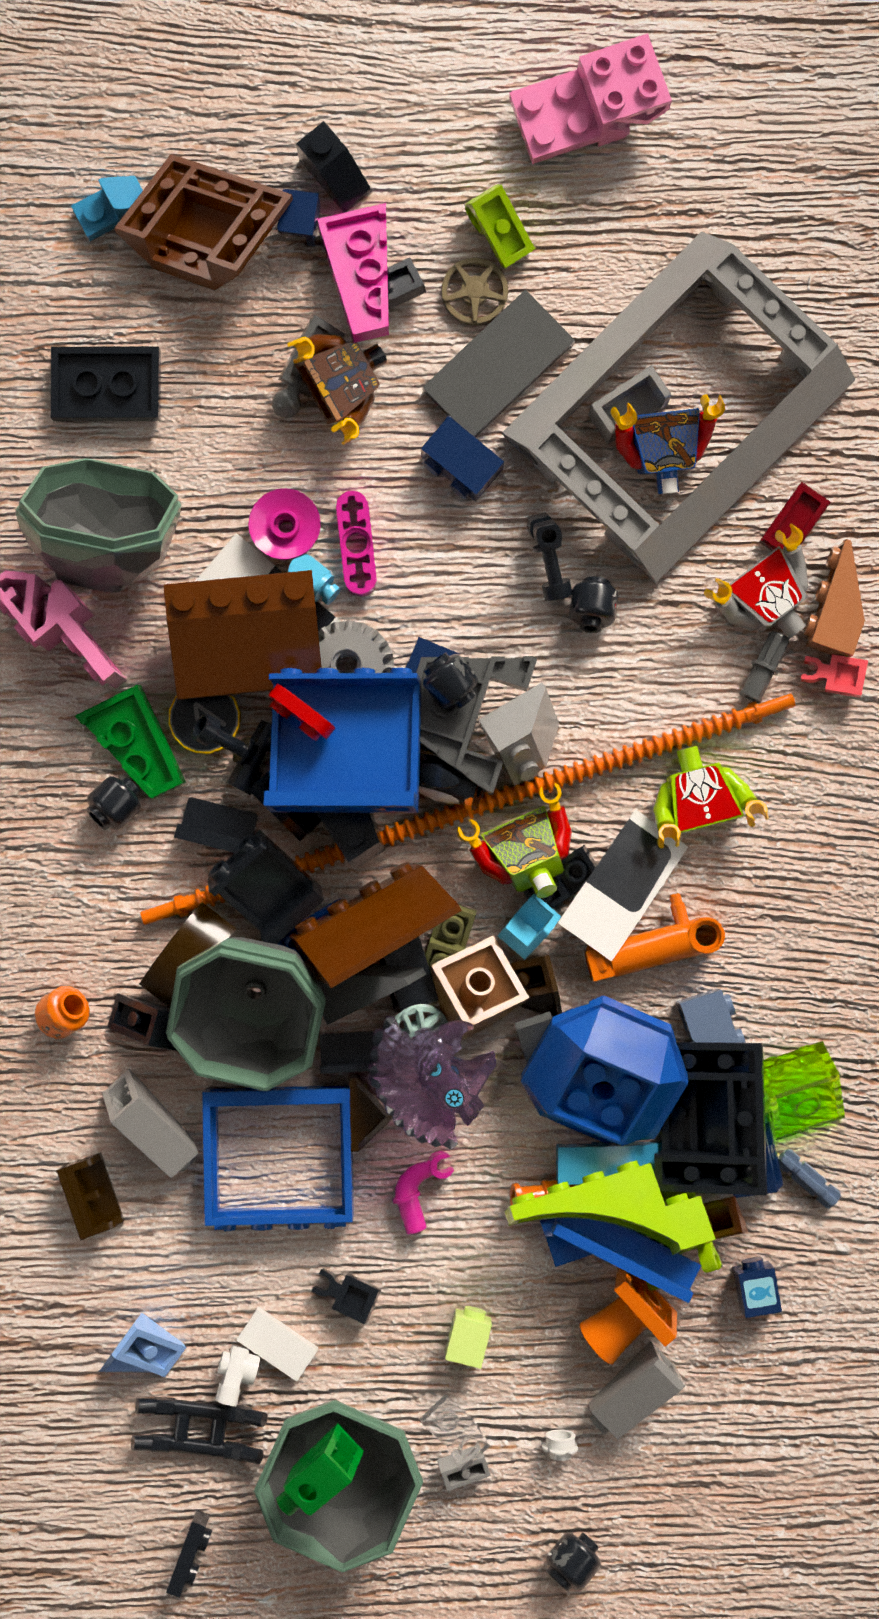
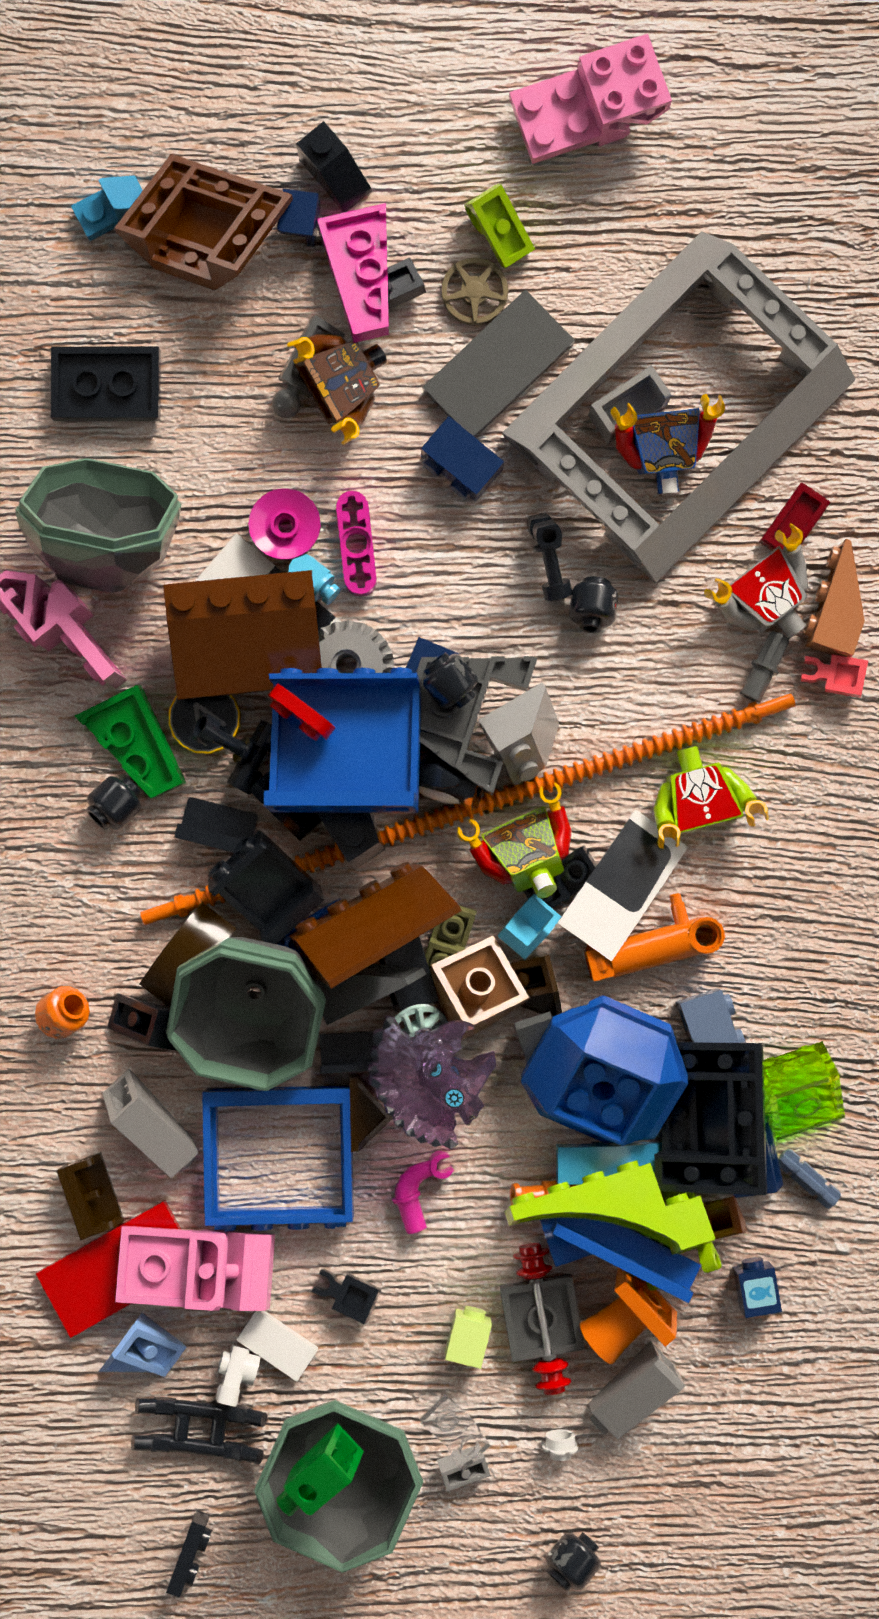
(85, 1280): none -> red tile
(195, 1268): none -> bright pink piece
(542, 1318): none -> dark grey plate

